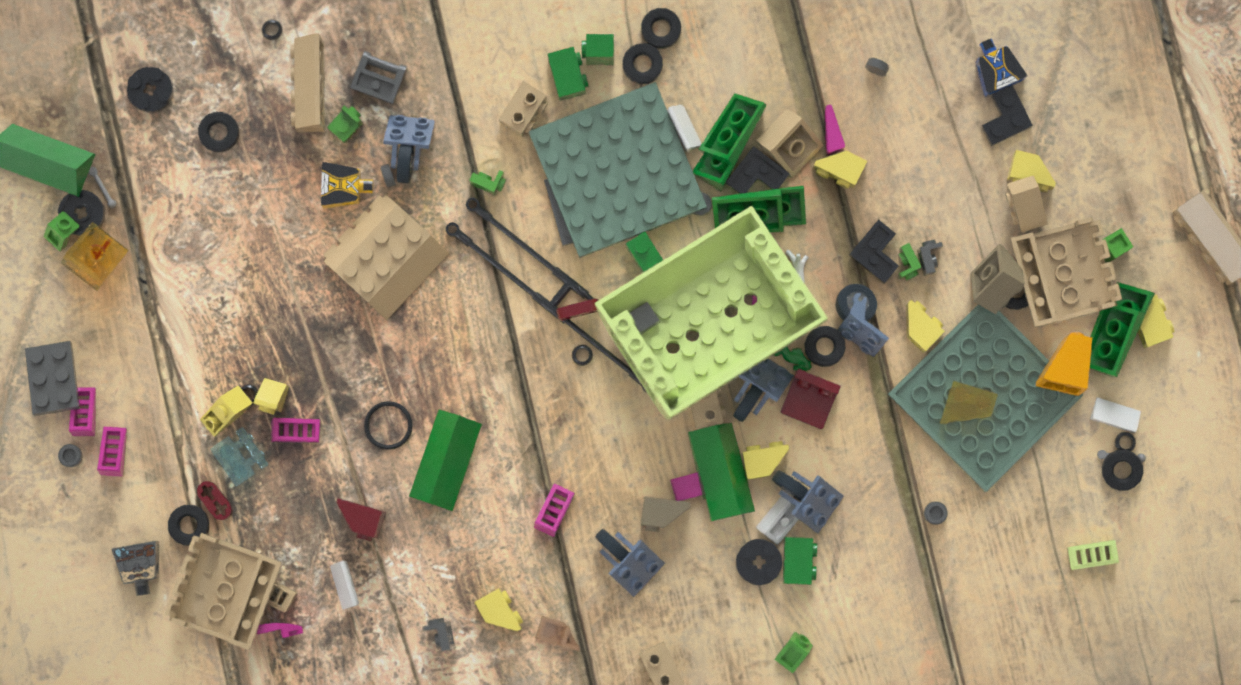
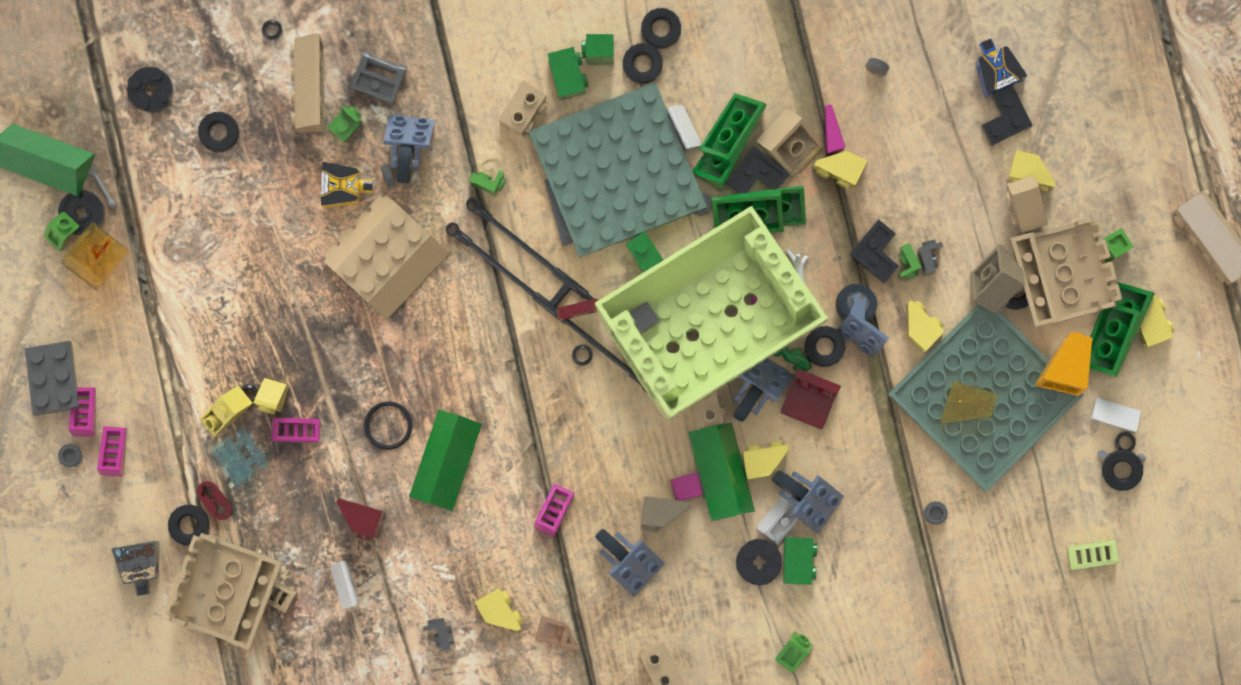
(286, 629): dark pink slope -> none

